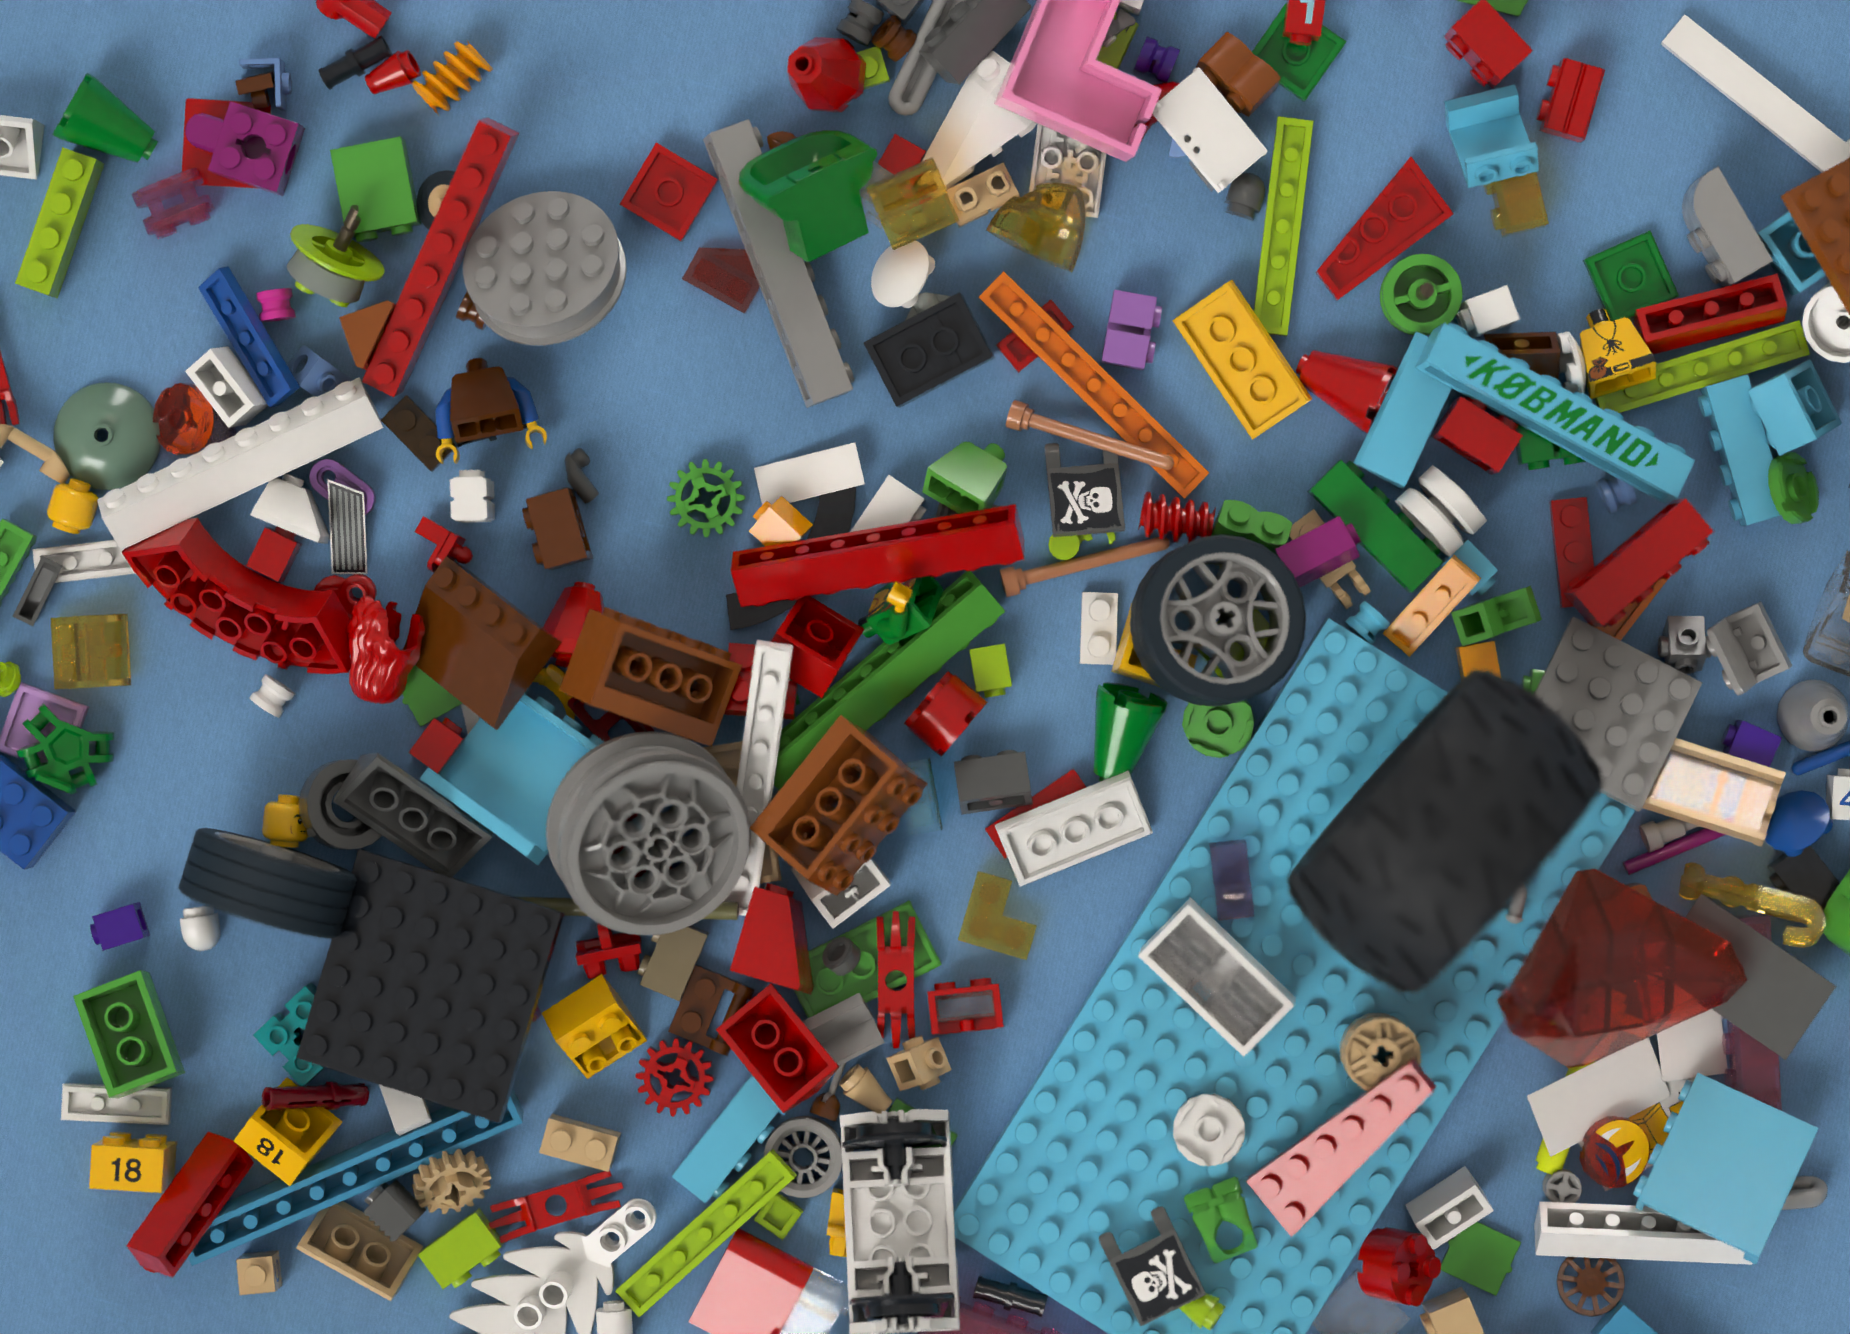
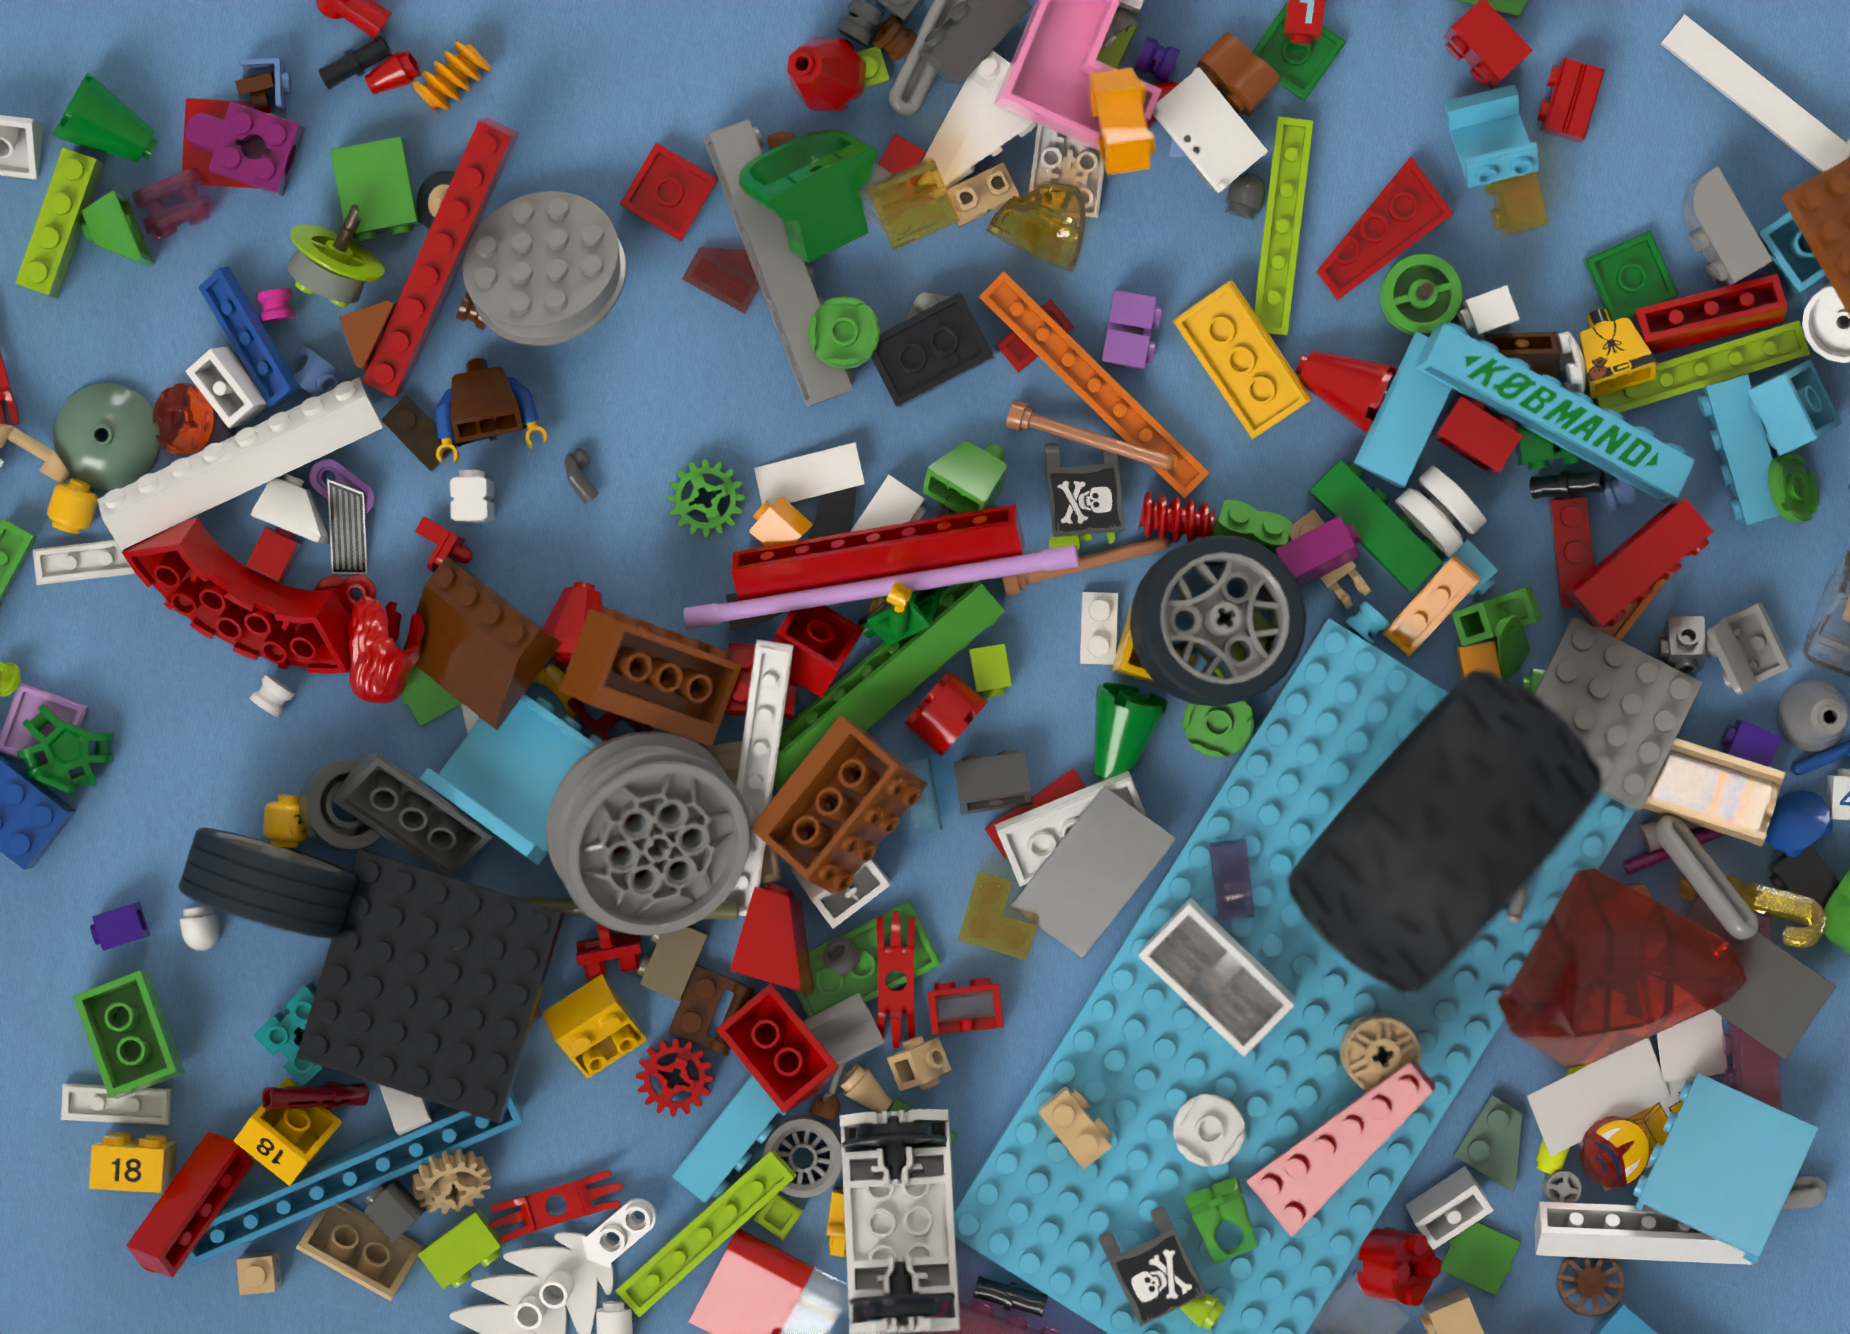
(37, 590): dark grey piece -> none
(91, 651): clear yellow brick -> none
(115, 228): none -> bright green slope
(437, 744): red brick -> none
(557, 529): reddish brown brick -> none
(580, 1142): tan brick -> none
(716, 613): none -> lavender piece
(844, 332): none -> bright green tile
(901, 275): white dish -> none
(1074, 1127): none -> tan brick
(1093, 872): none -> sticker
(1118, 103): none -> light orange brick
(1493, 1142): none -> sand green wing
(1511, 645): none -> bright green piece
(1567, 484): none -> black pin
(1706, 877): none -> light grey piece

